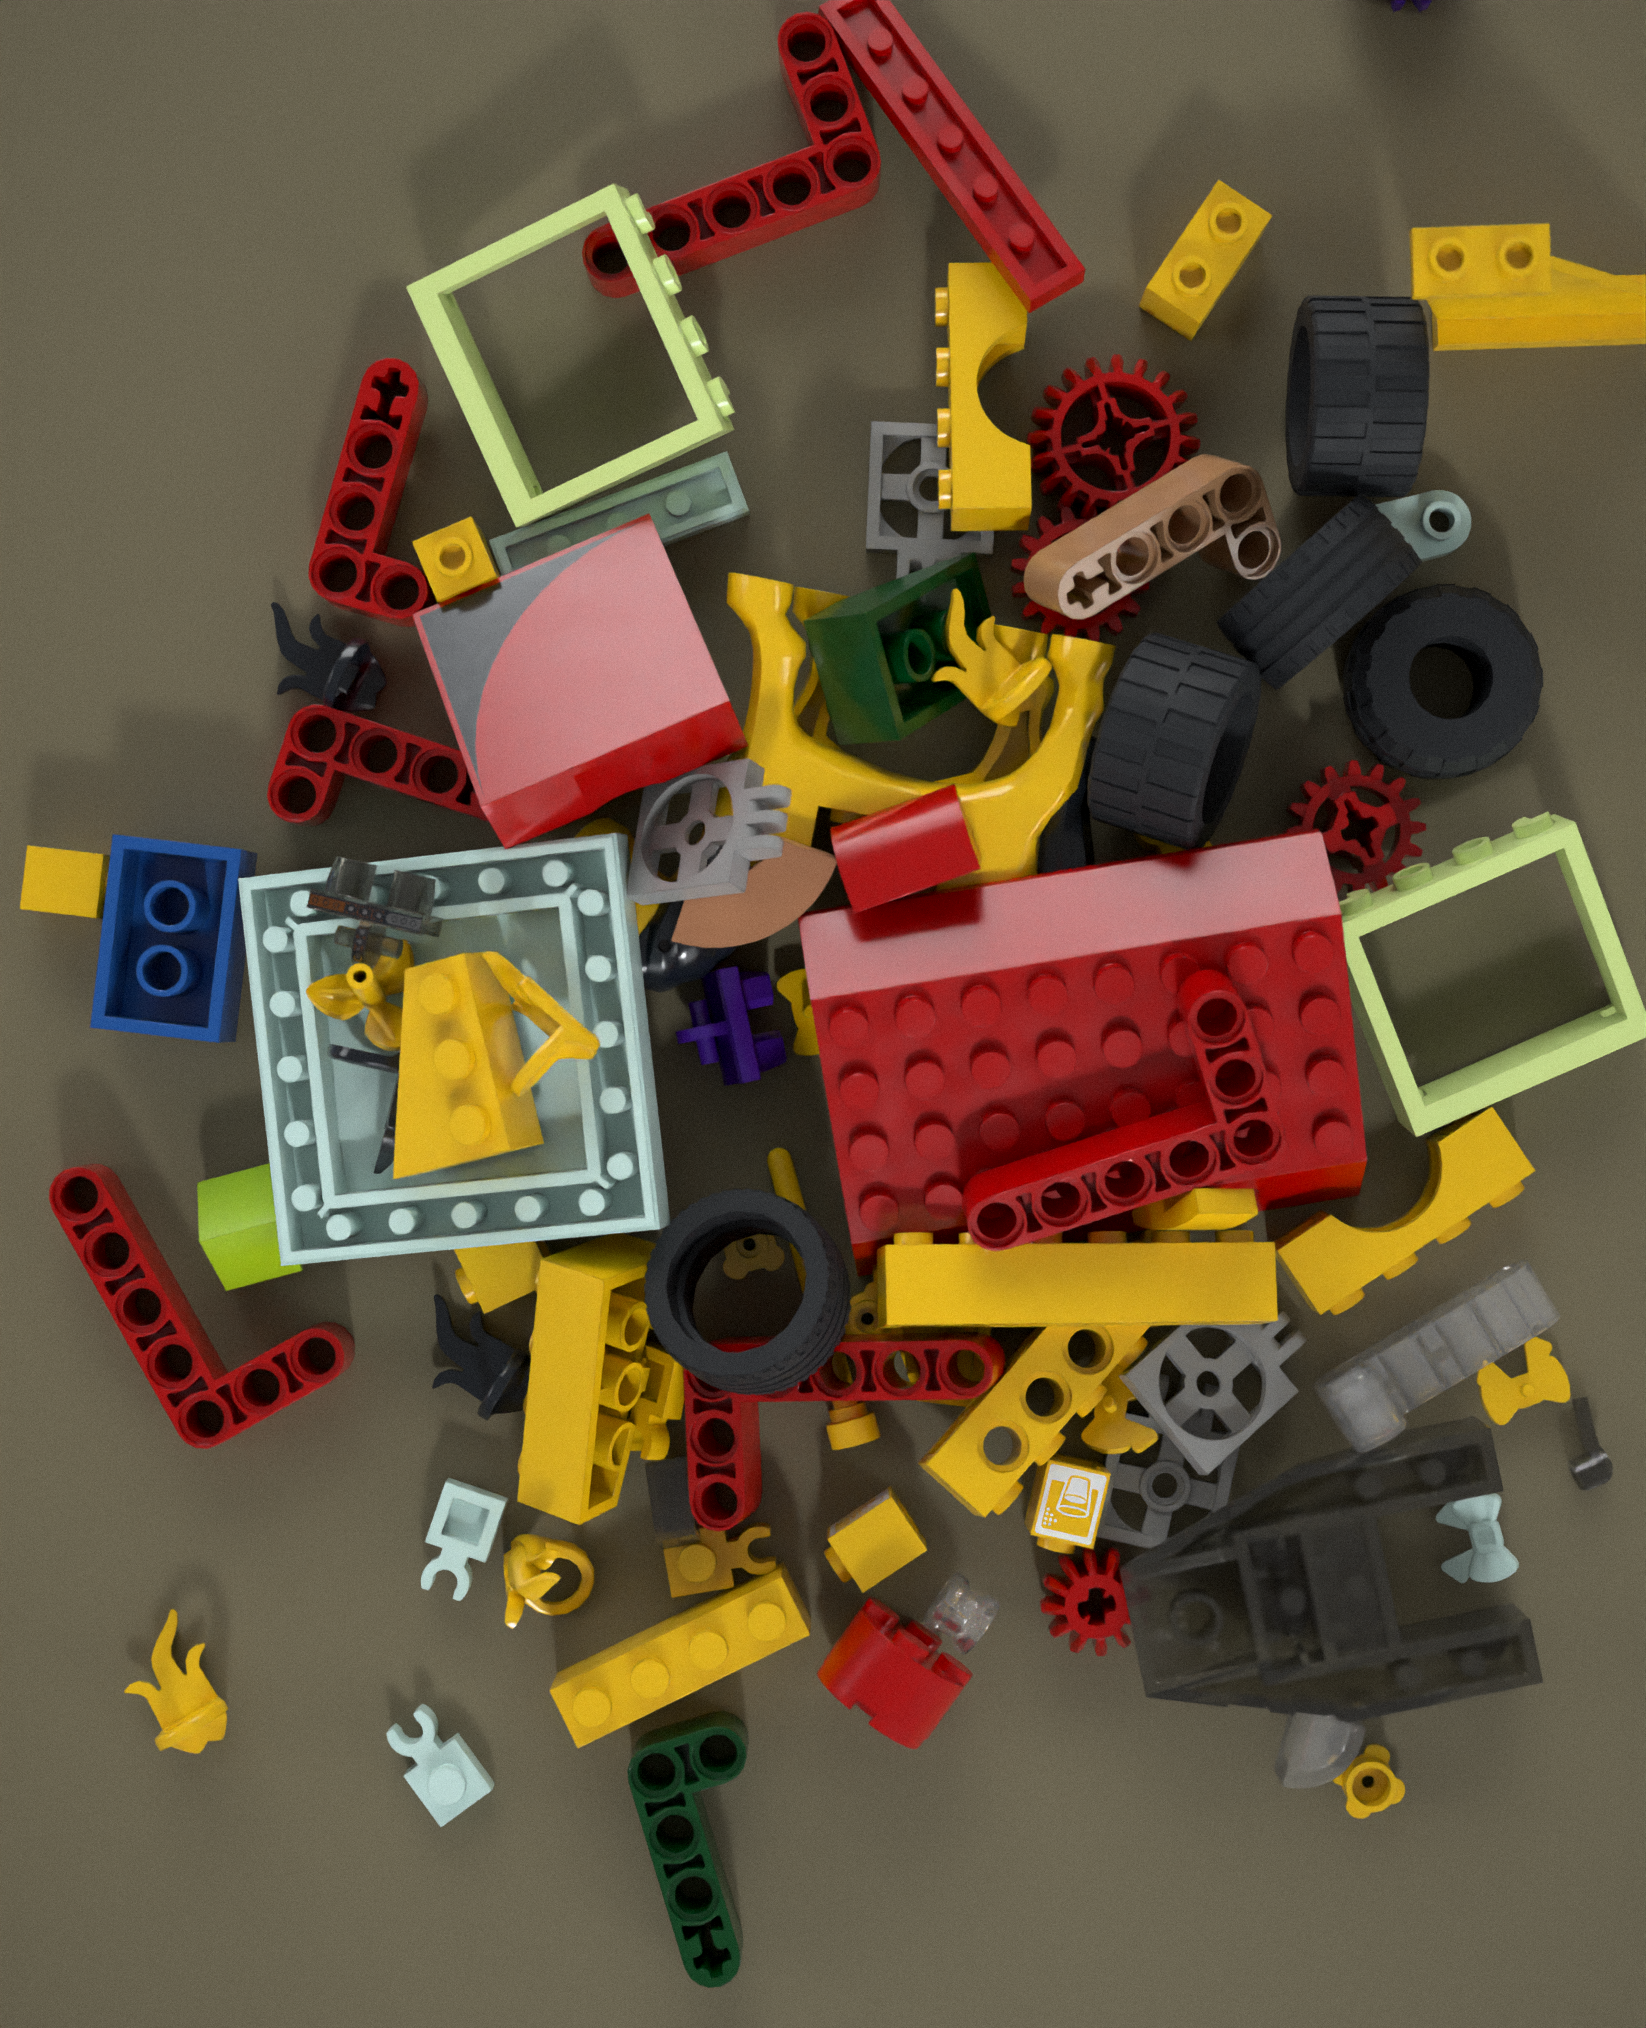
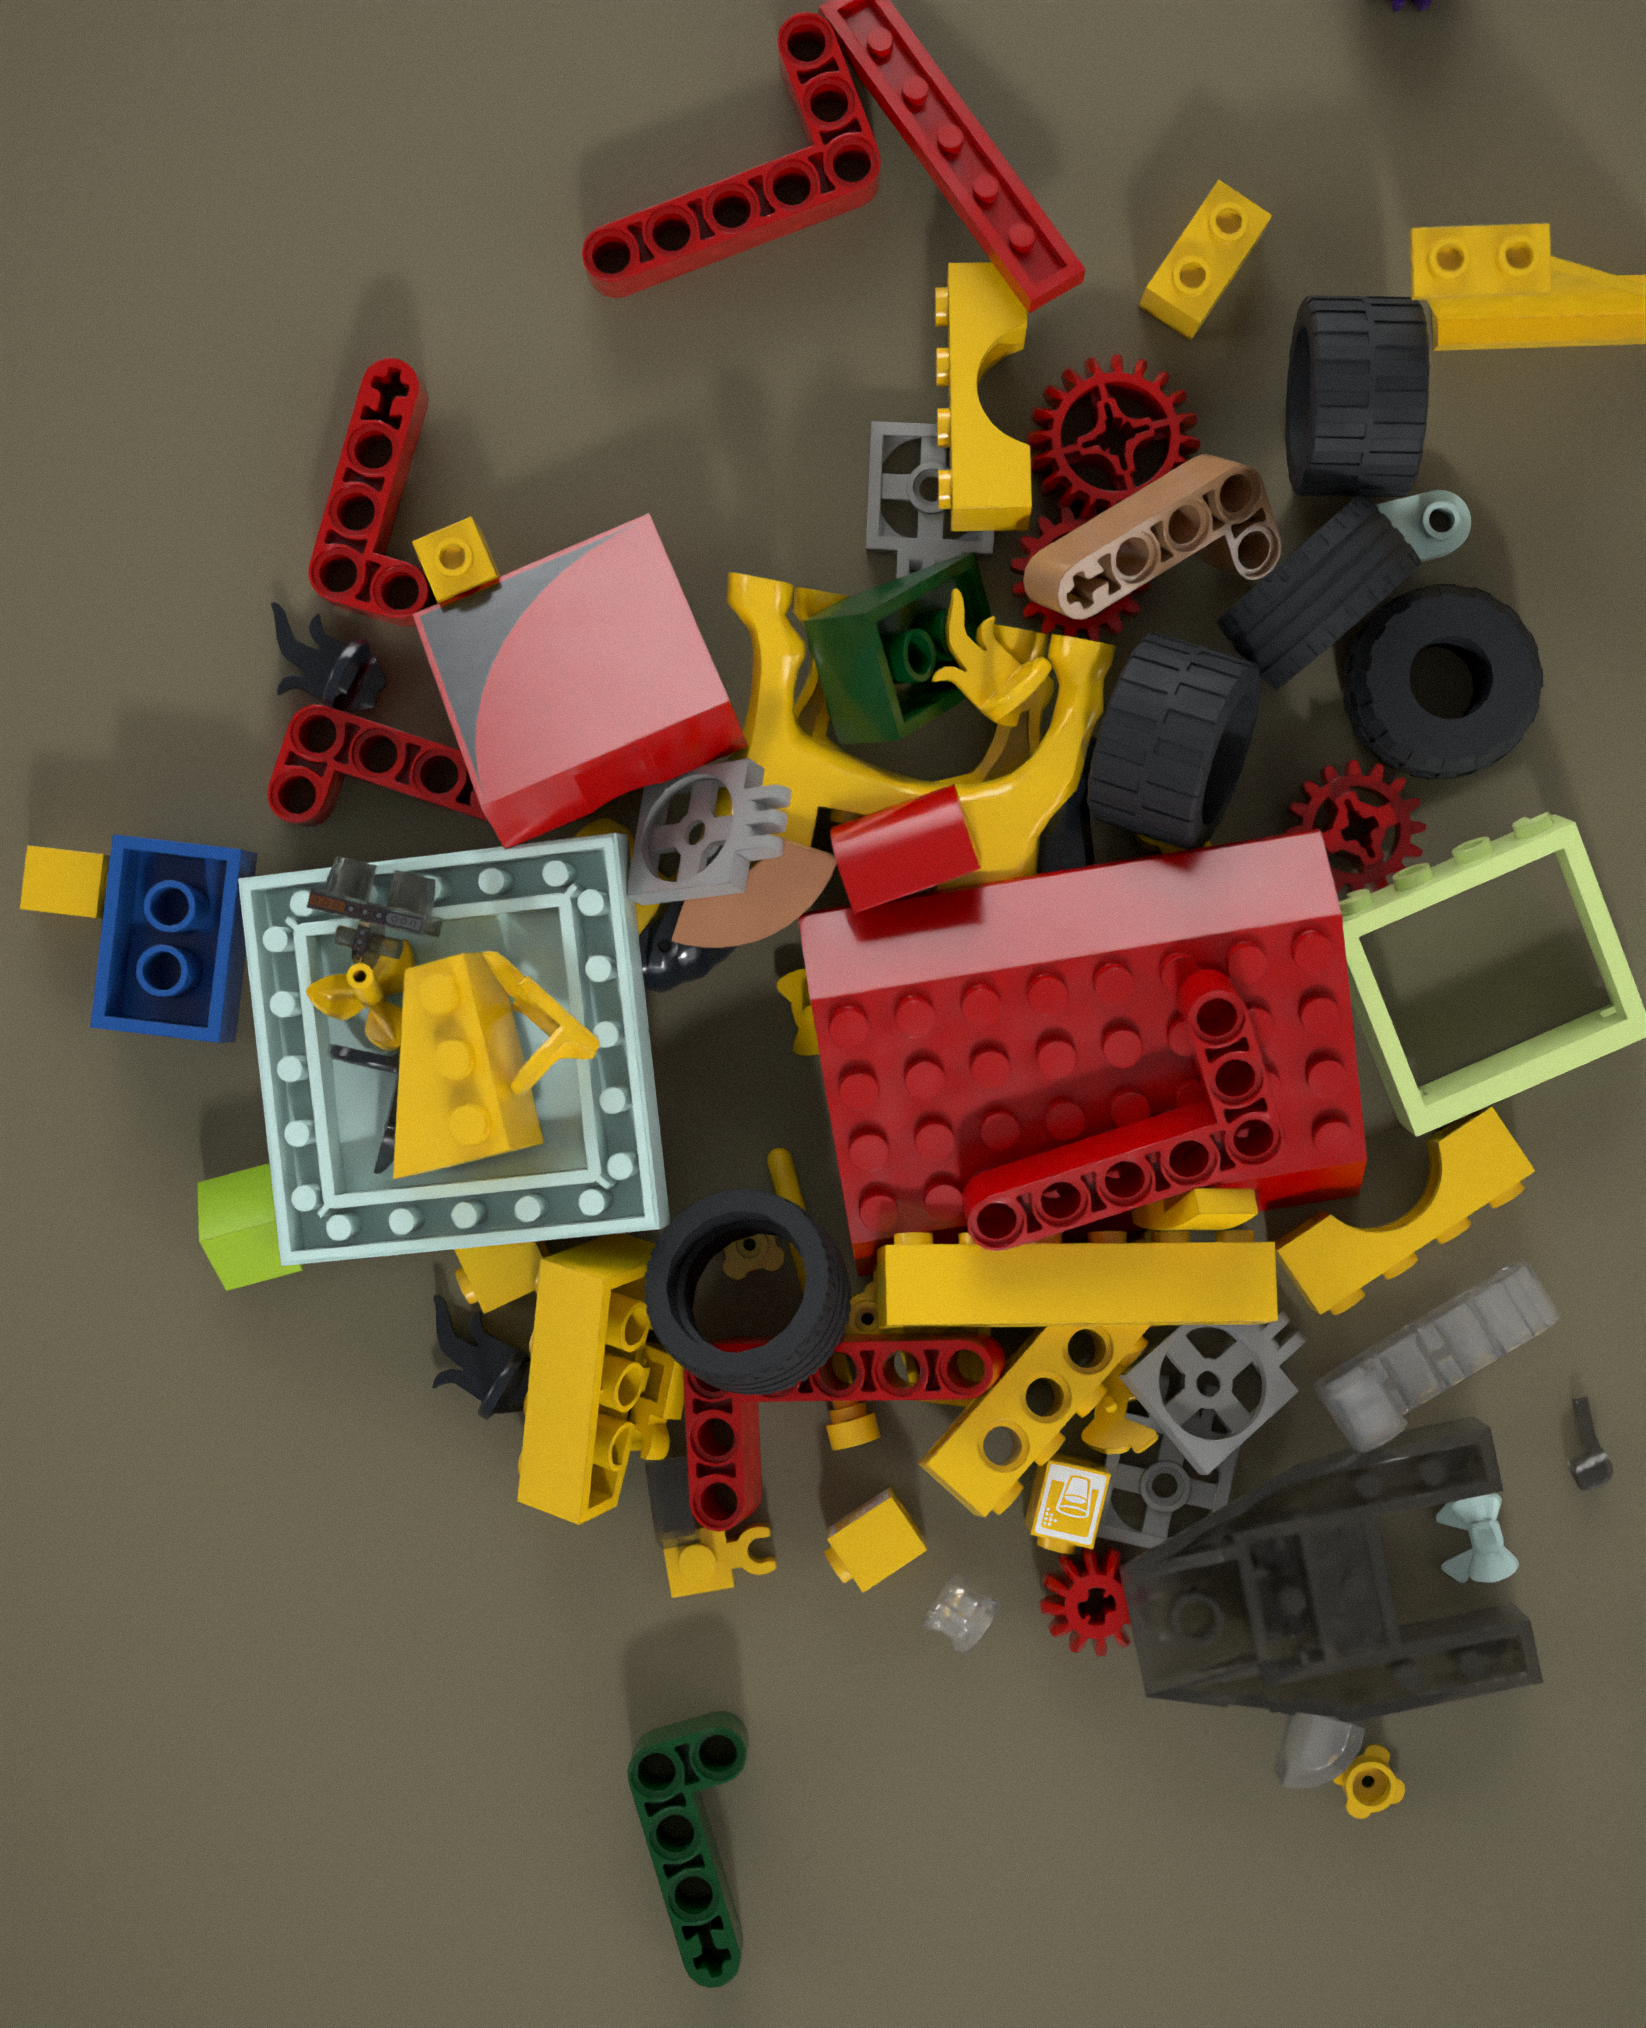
(178, 1322): red beam -> none
(187, 1702): yellow piece -> none
(446, 1773): light aqua plate -> none
(463, 1528): light aqua plate -> none
(479, 396): yellowish green window -> none
(526, 1585): yellow piece -> none
(678, 503): light aqua tile -> none
(680, 1655): yellow brick -> none
(724, 1028): dark purple hips -> none
(893, 1674): red brick -> none
(1505, 1395): yellow piece -> none

